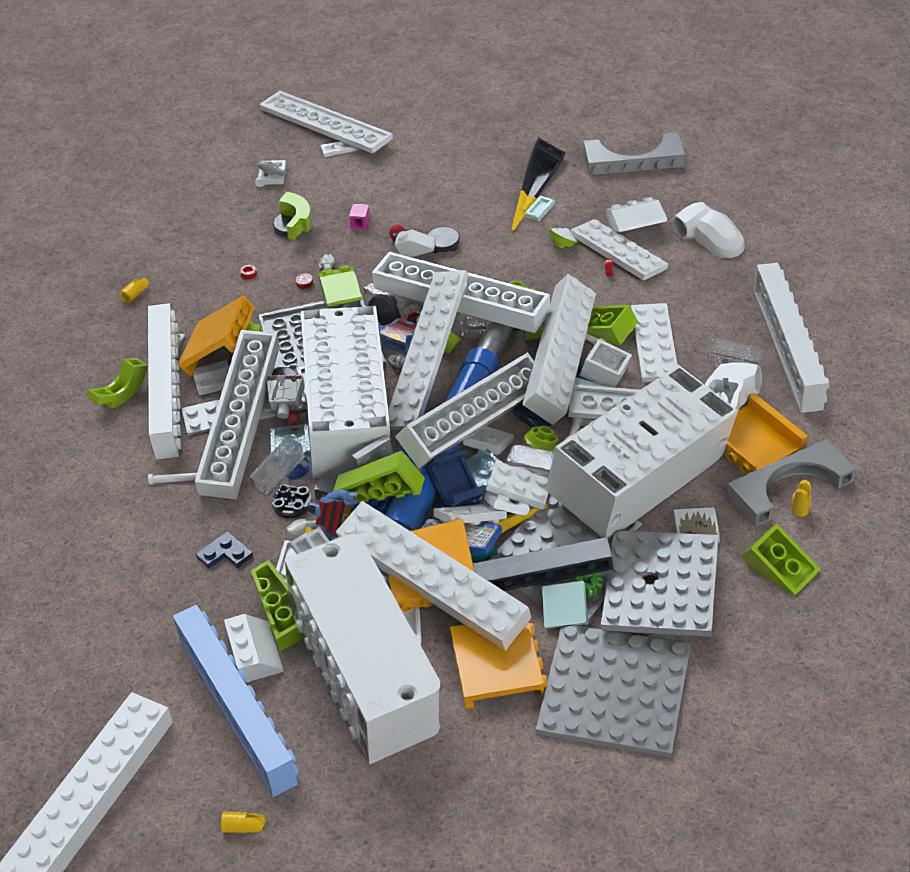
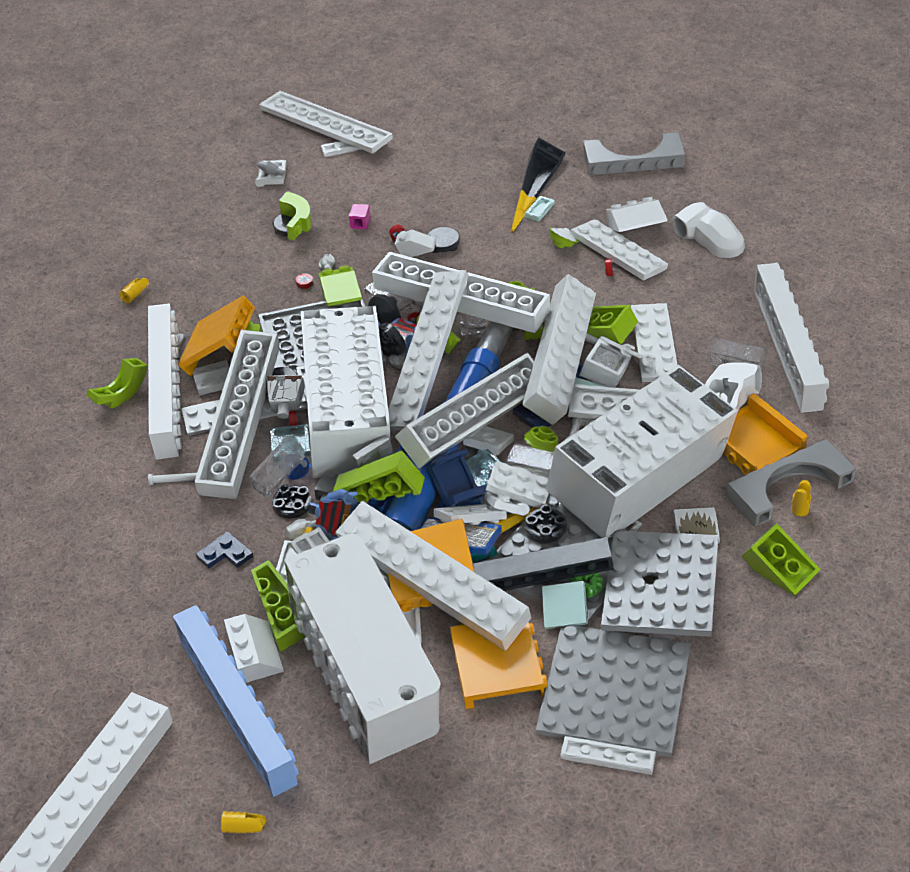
(248, 272): red tile -> none
(391, 340): none -> black tile
(546, 524): none -> black tile
(608, 755): none -> white tile
(626, 350): none -> white flag

